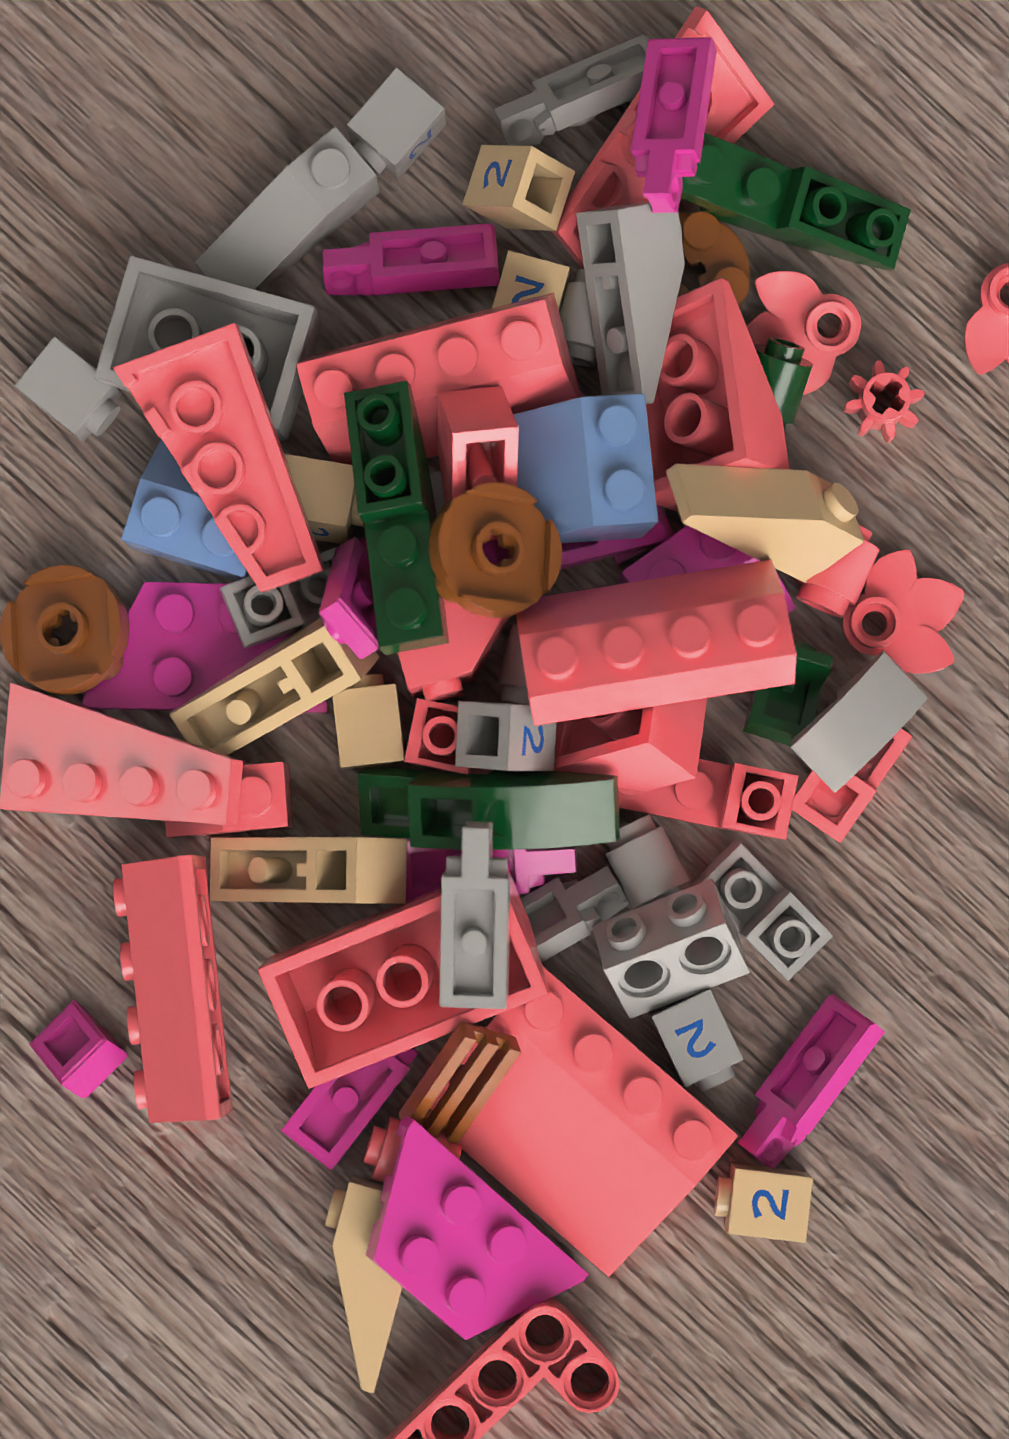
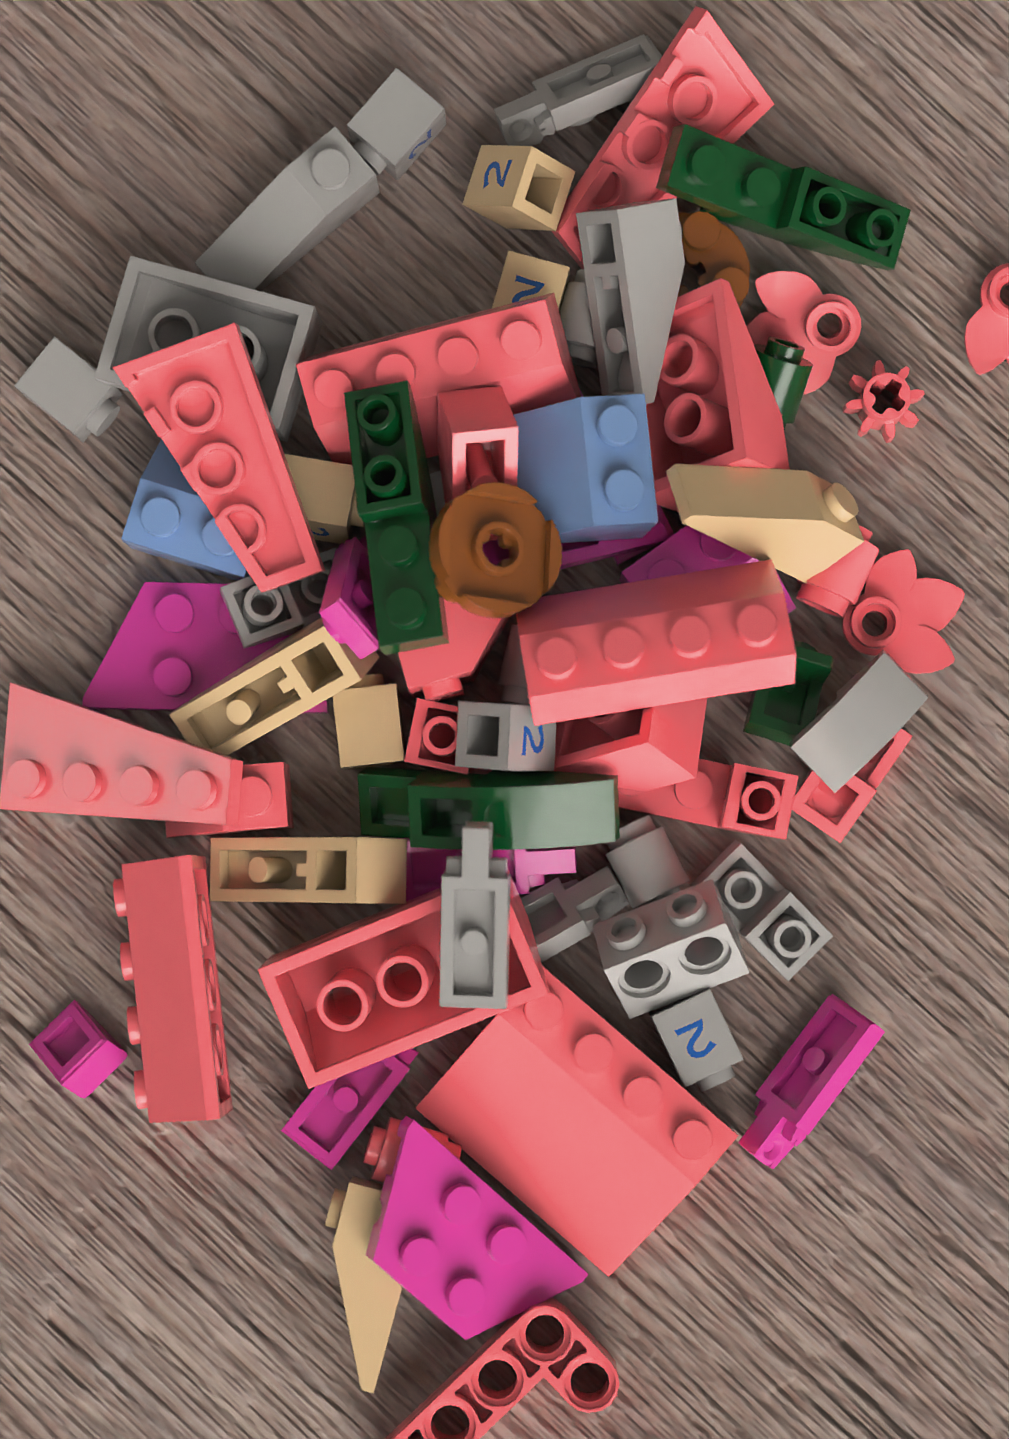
(95, 649): dark orange plate -> none
(414, 261): dark pink hinge -> none
(469, 1083): dark orange tile -> none
(672, 116): dark pink hinge -> none
(765, 1202): tan brick -> none

